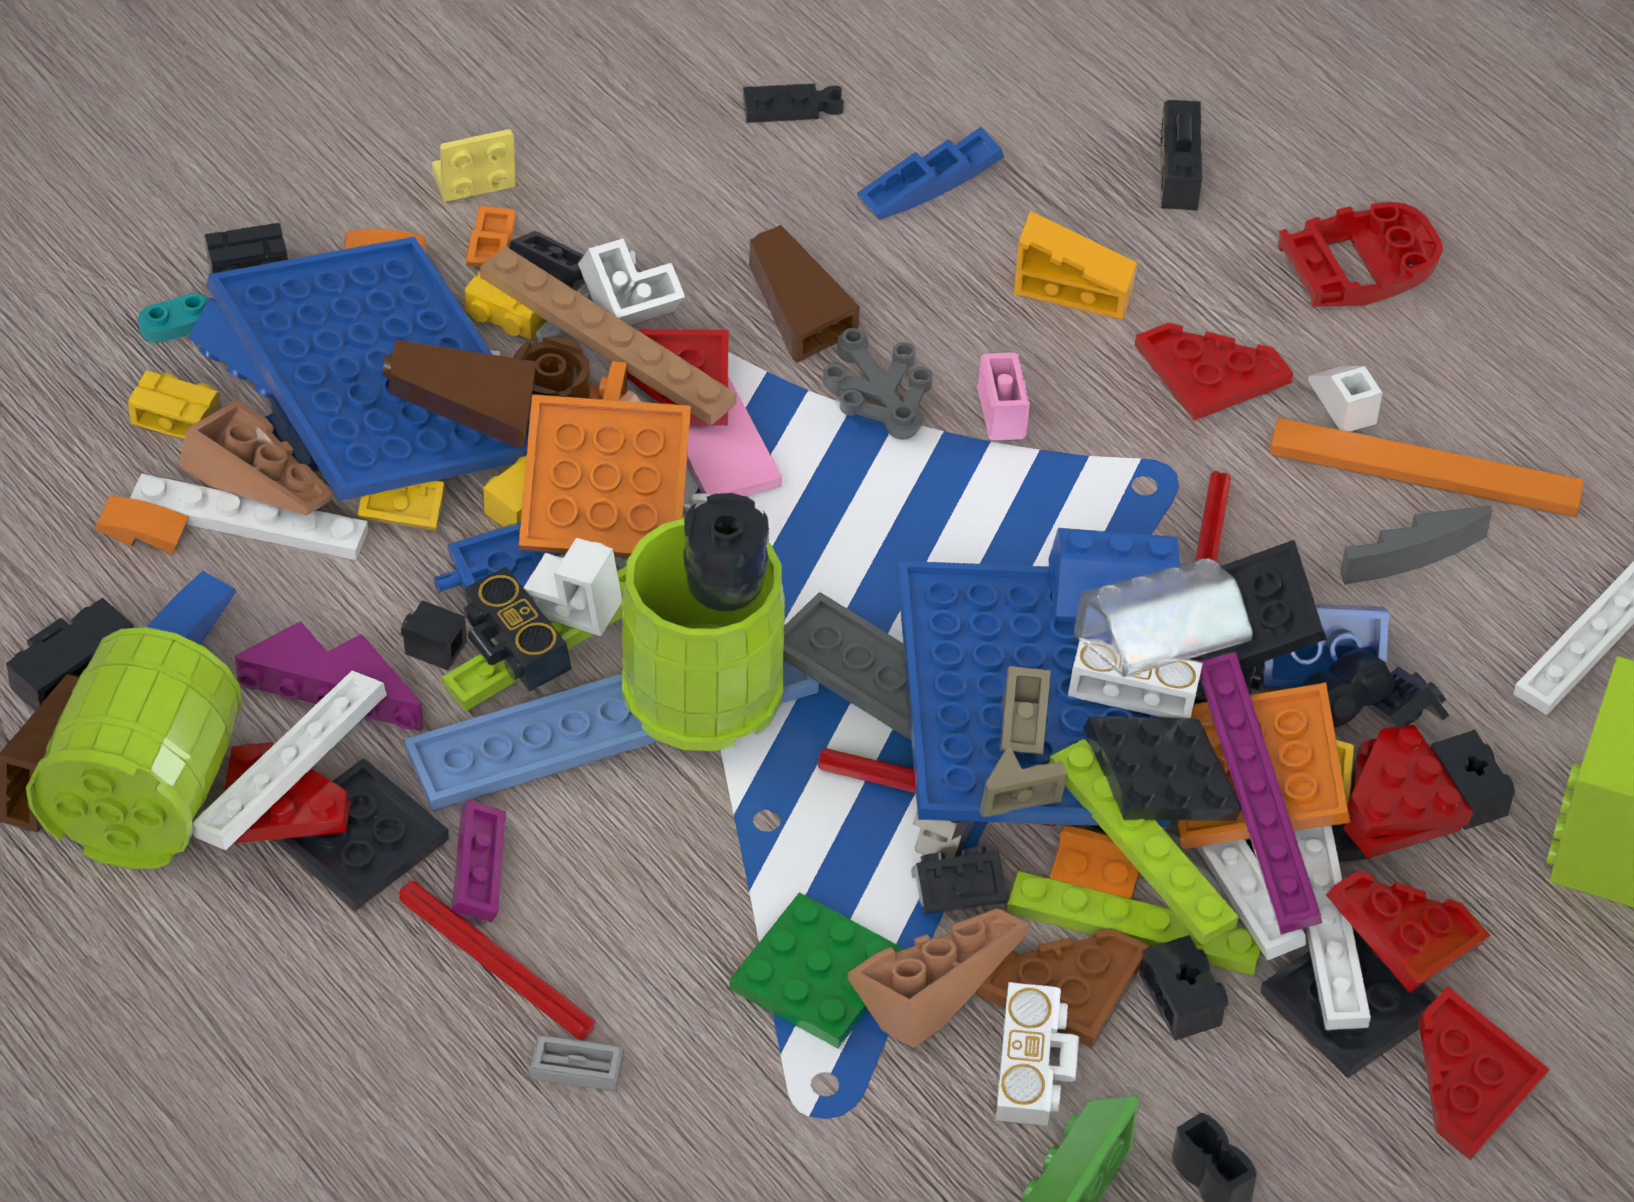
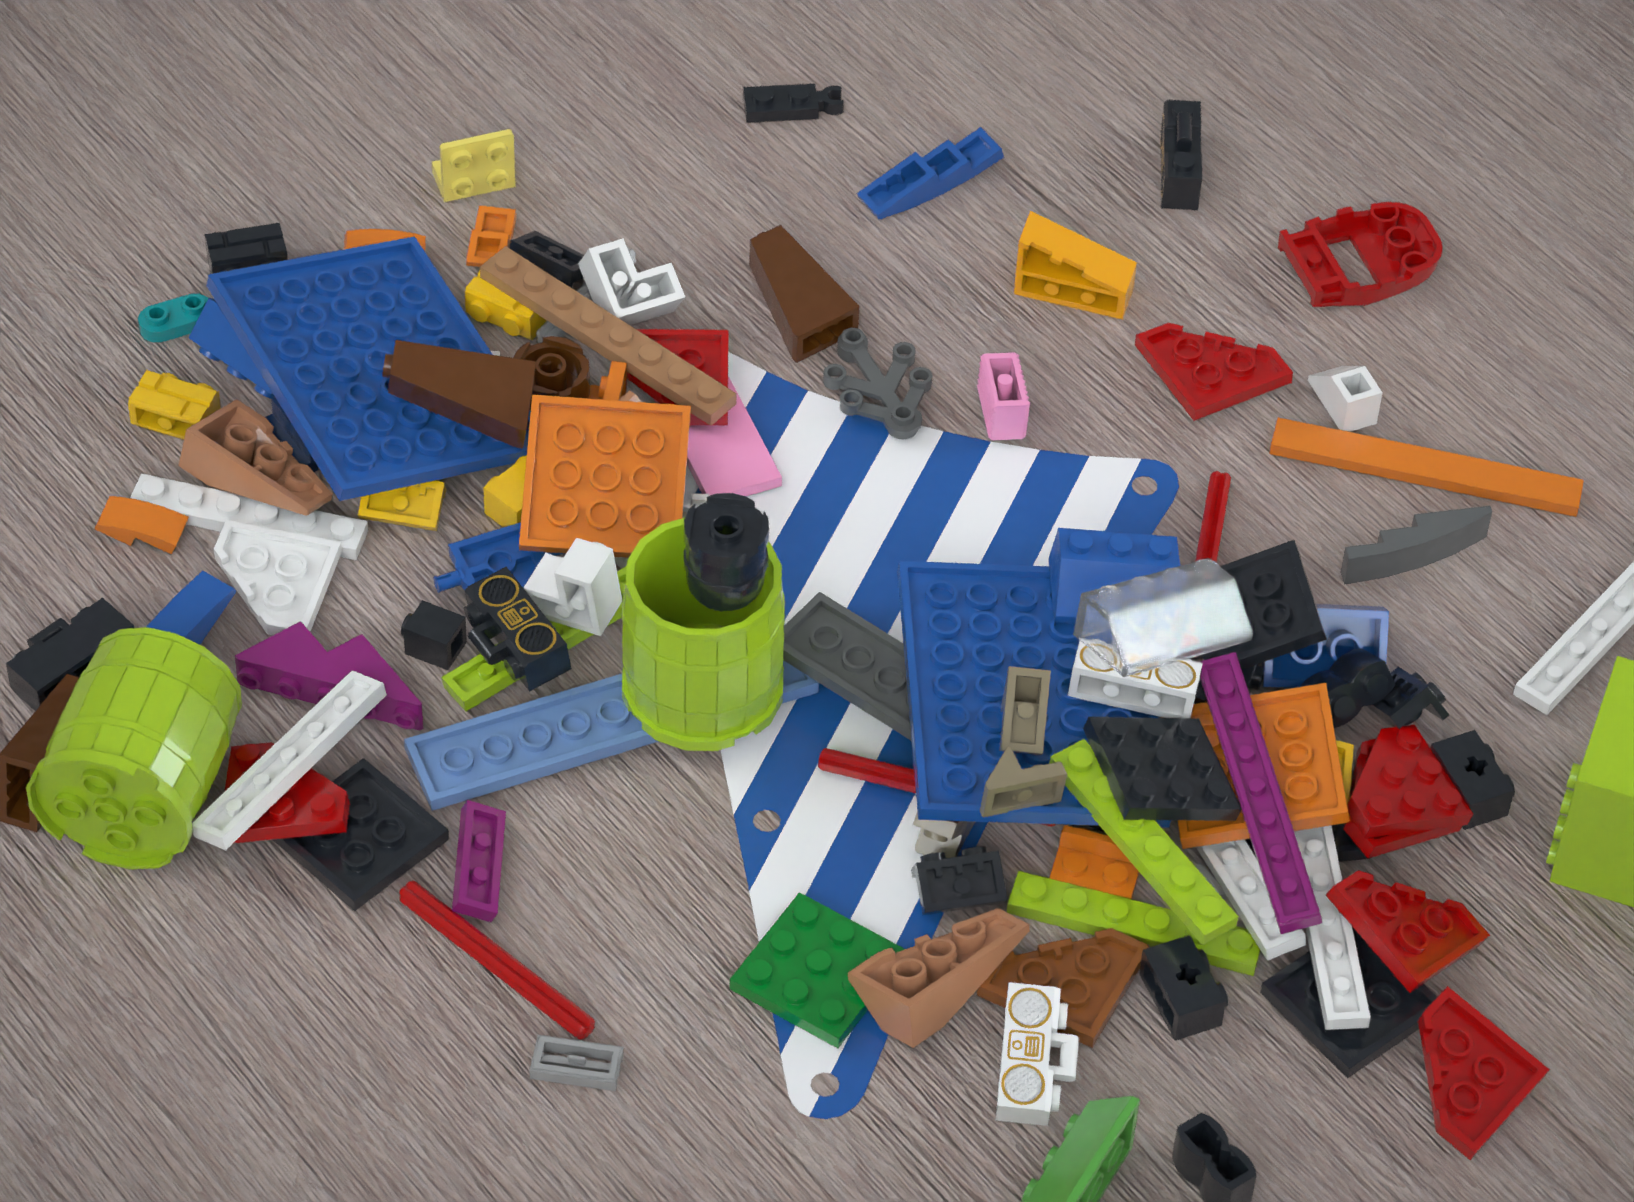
(277, 572): none -> white plate

